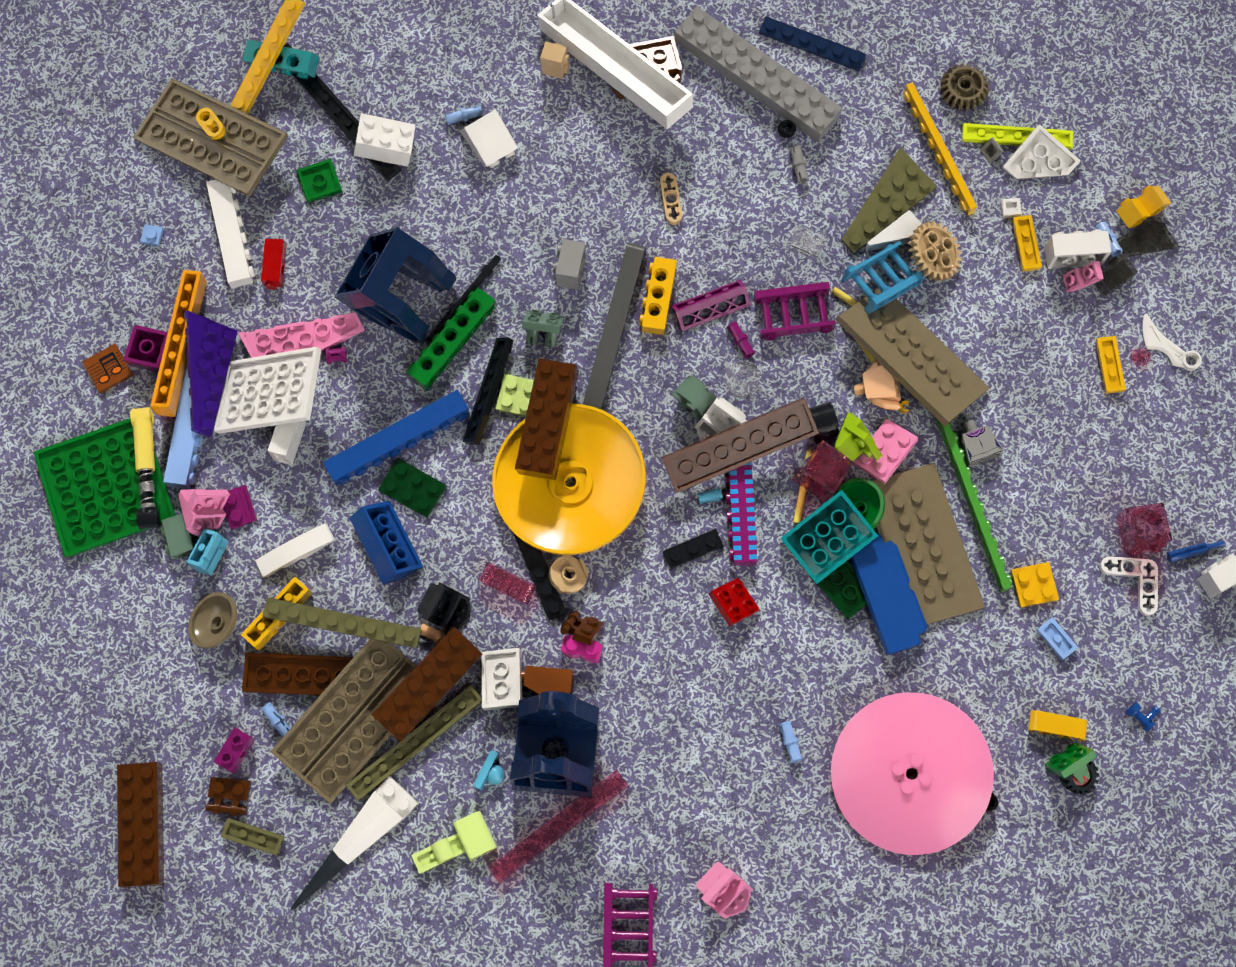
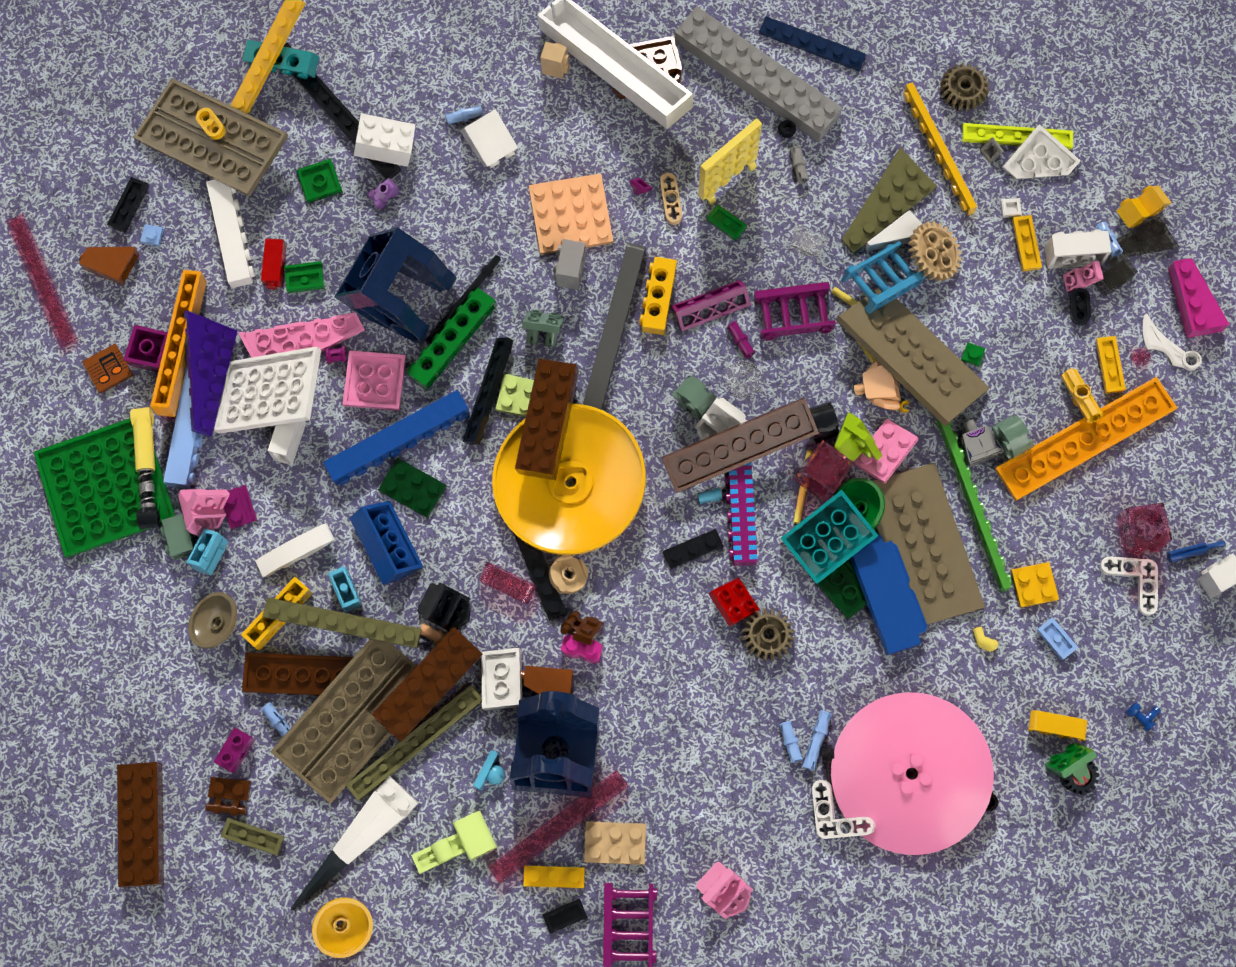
(42, 281): none -> clear pink plate
(109, 262): none -> dark orange slope
(128, 205): none -> black plate
(304, 277): none -> green plate
(343, 939): none -> yellow dish
(345, 589): none -> medium azure brick
(374, 380): none -> bright pink plate
(383, 192): none -> medium lavender plate
(554, 876): none -> yellow plate
(565, 916): none -> black tile
(570, 211): none -> light nougat plate
(615, 843): none -> tan plate
(640, 186): none -> magenta slope
(726, 222): none -> green plate
(729, 161): none -> light yellow plate
(765, 646): none -> dark tan gear
(818, 736): none -> light blue pin
(827, 756): none -> black plate
(829, 818): none -> white beam
(973, 354): none -> green plate
(984, 642): none -> light yellow arm
(1012, 436): none -> sand green brick
(1080, 307): none -> black plate
(1085, 440): none -> light orange plate
(1086, 404): none -> yellow piece
(1195, 301): none -> dark pink wedge

